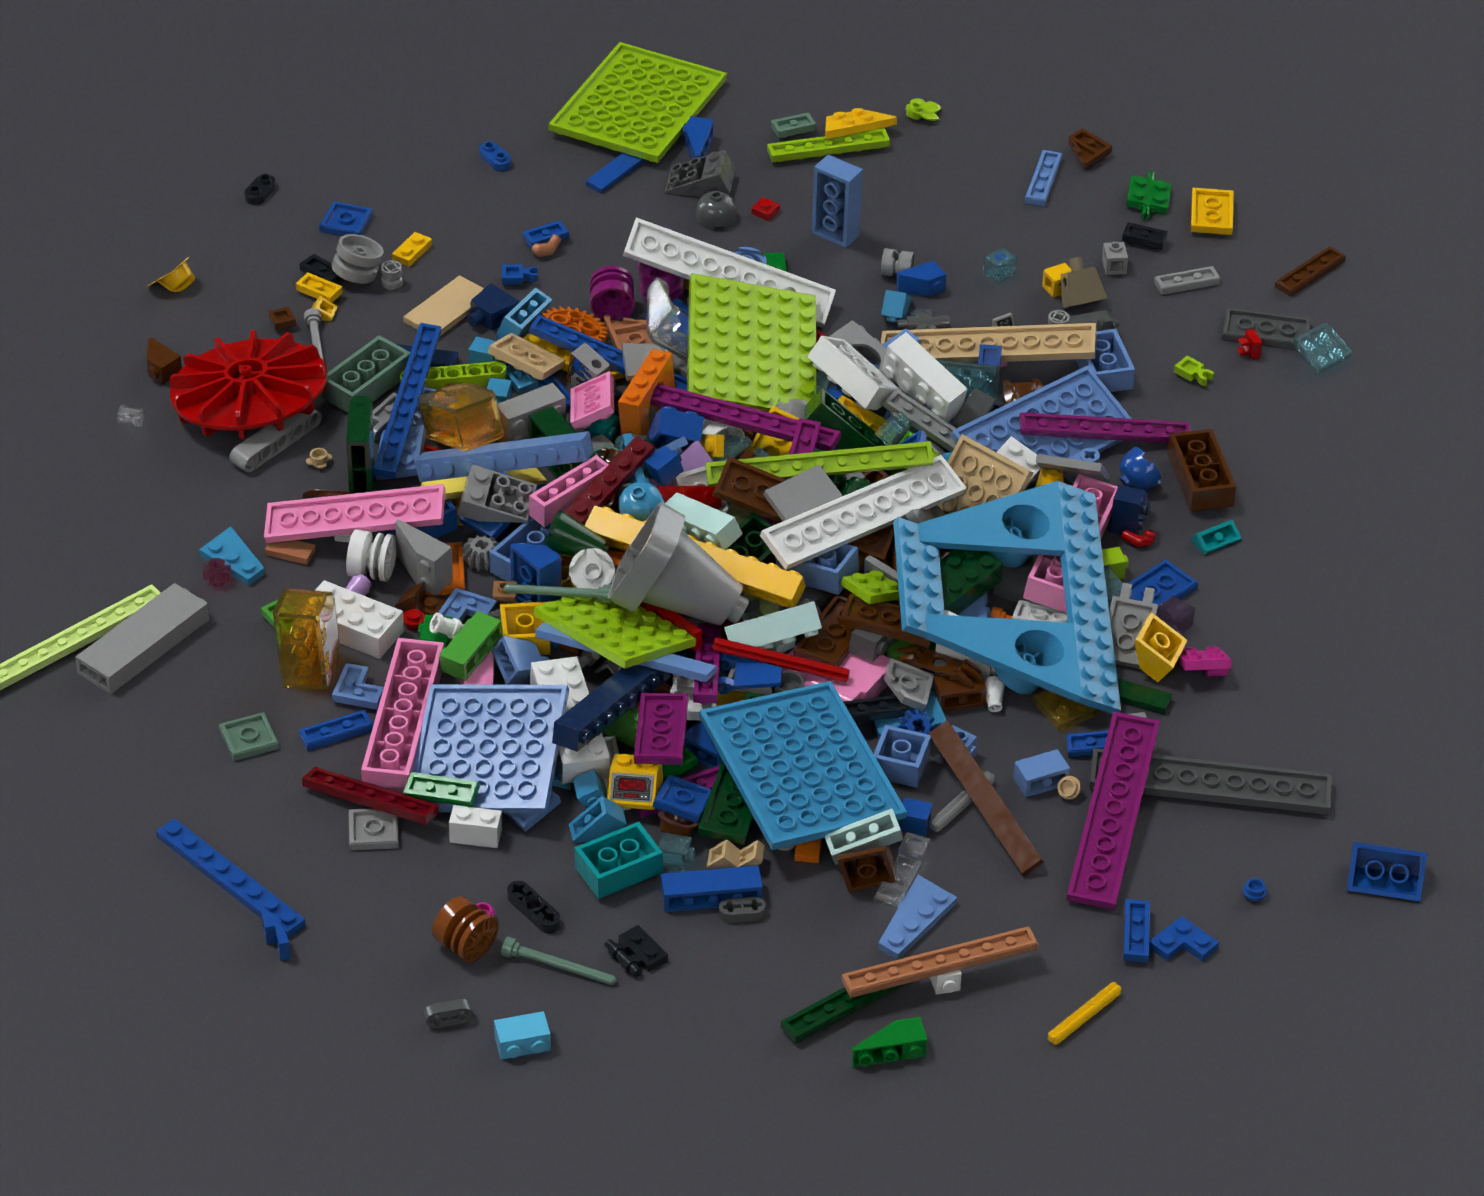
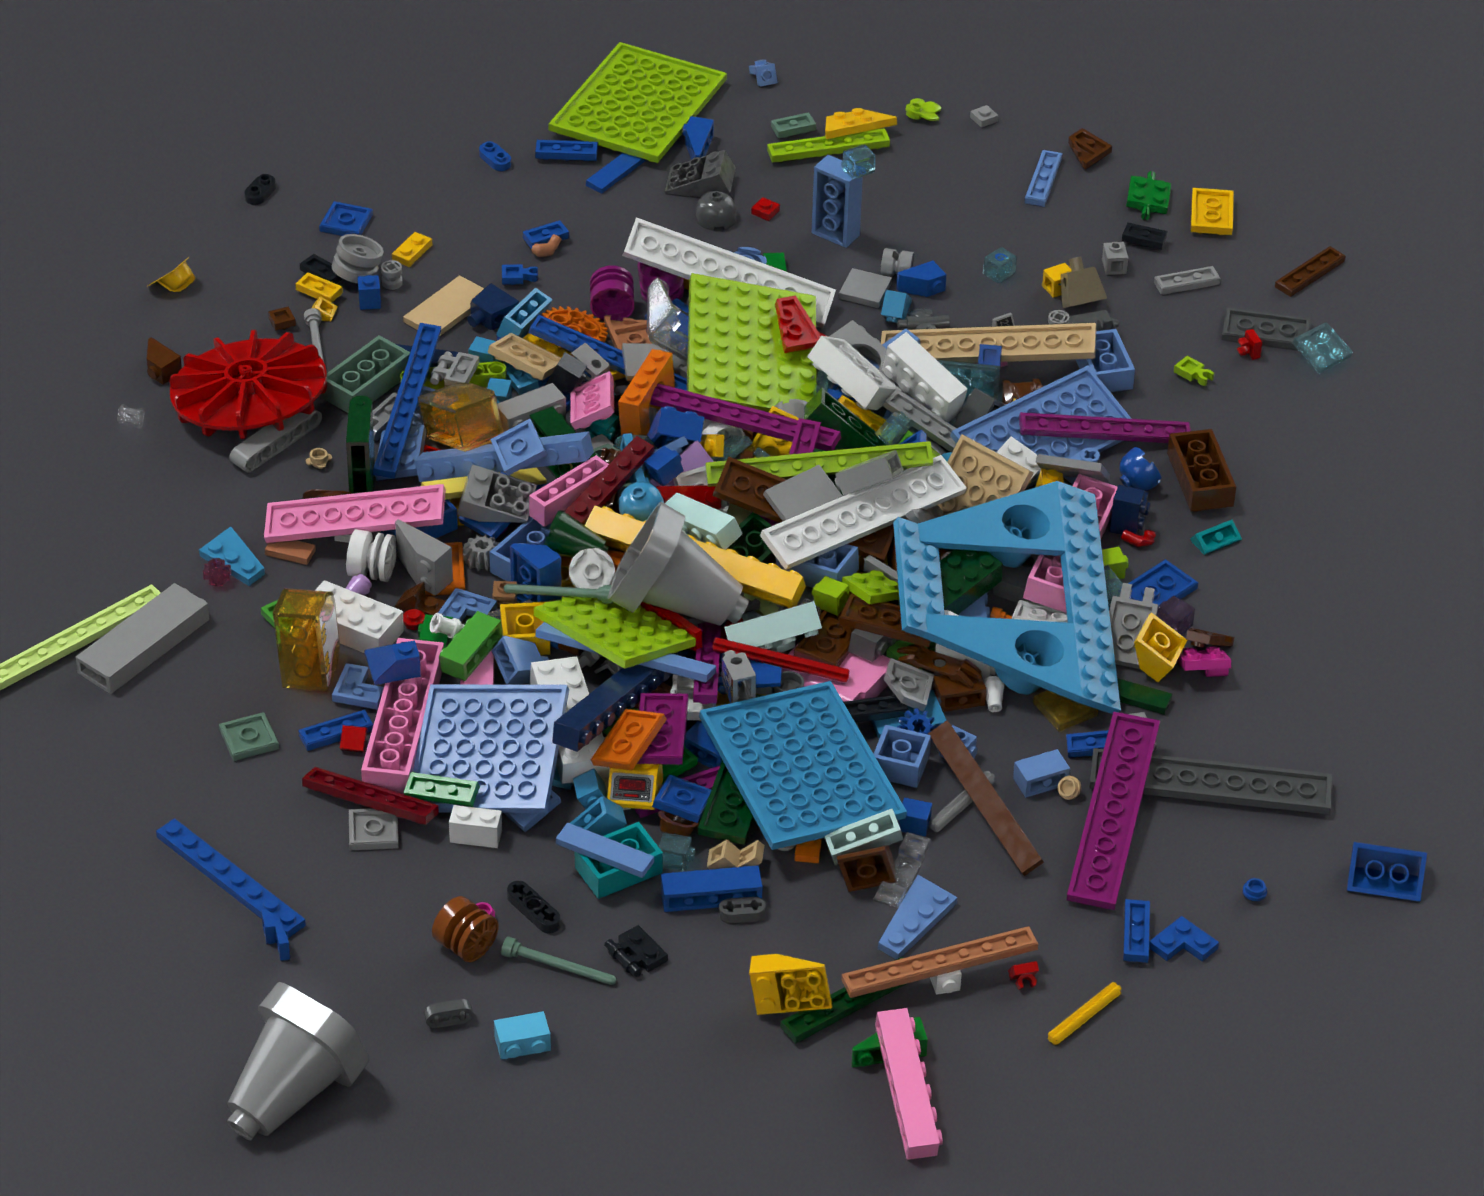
(292, 1061): none -> light grey cone
(353, 738): none -> red tile
(369, 292): none -> blue brick
(393, 662): none -> blue slope
(461, 368): none -> light grey plate
(518, 447): none -> medium blue plate
(566, 150): none -> blue plate
(567, 373): none -> black slope
(605, 850): none -> medium blue tile
(628, 739): none -> orange tile
(735, 669): none -> light grey torso
(764, 72): none -> medium blue bracket
(788, 984): none -> yellow slope
(795, 325): none -> red wing
(830, 595): none -> lime brick
(858, 161): none -> clear light blue brick
(865, 288): none -> light grey tile
(869, 473): none -> light grey slope
(907, 1083): none -> bright pink brick
(984, 116): none -> light grey plate
(1024, 971): none -> red tile
(1202, 637): none -> reddish brown wing

